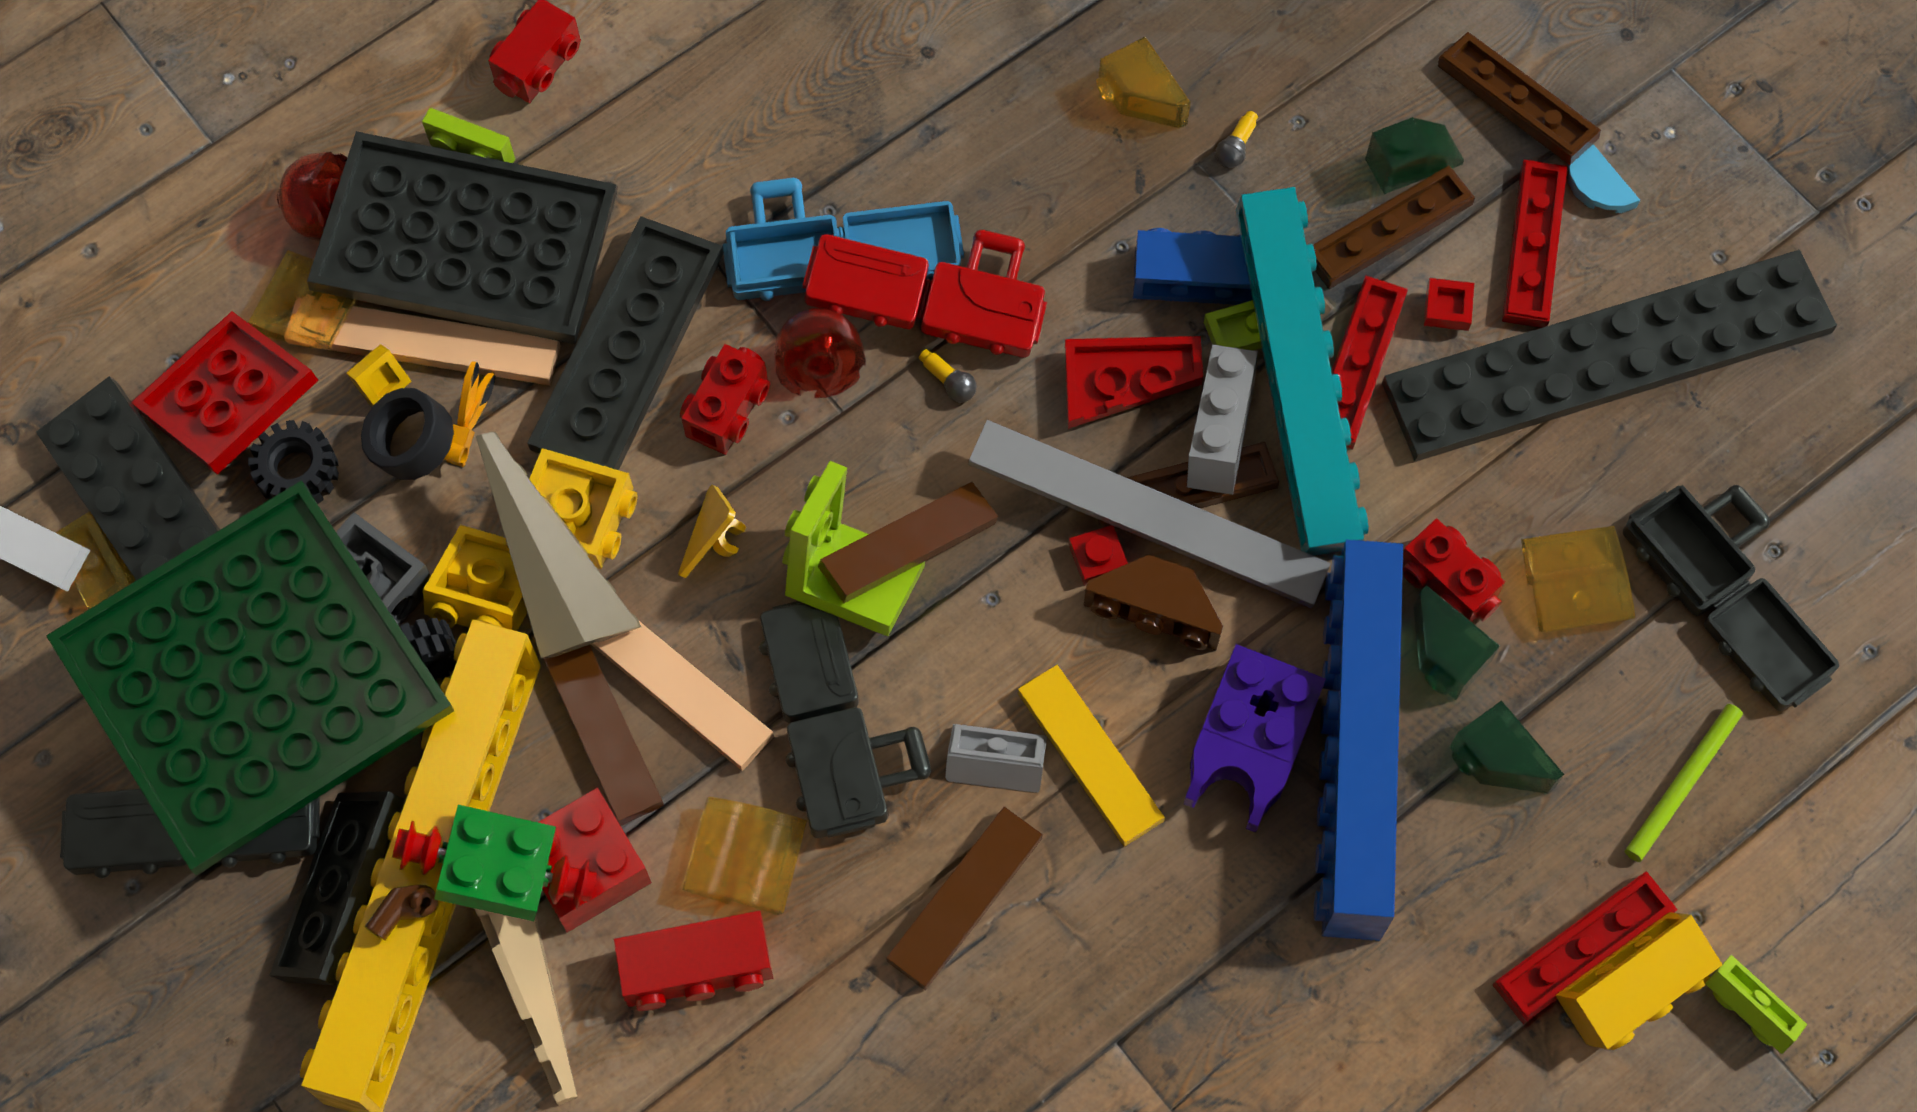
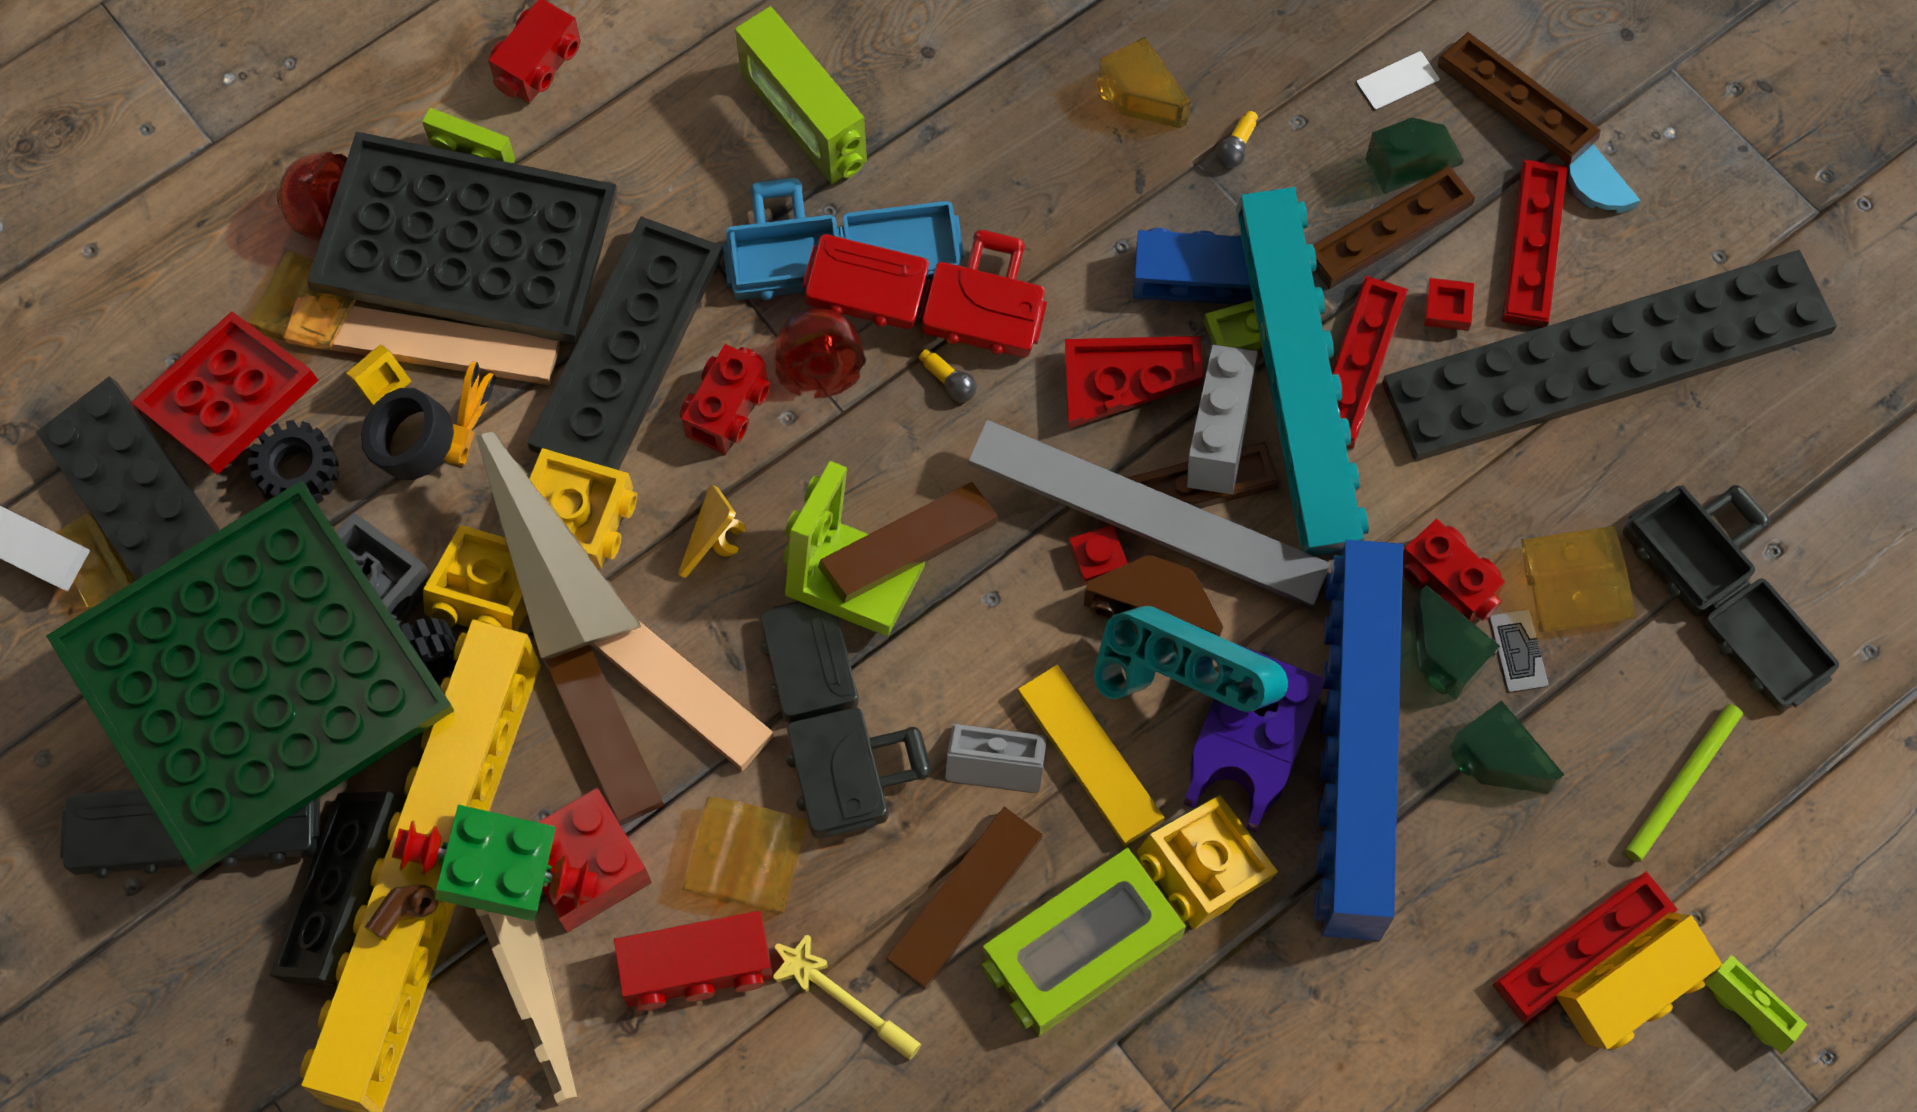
(801, 95): none -> lime piece
(804, 966): none -> light yellow piece
(1081, 942): none -> lime piece
(1205, 862): none -> yellow plate
(1243, 680): none -> teal beam
(1398, 80): none -> white sticker
(1519, 650): none -> sticker

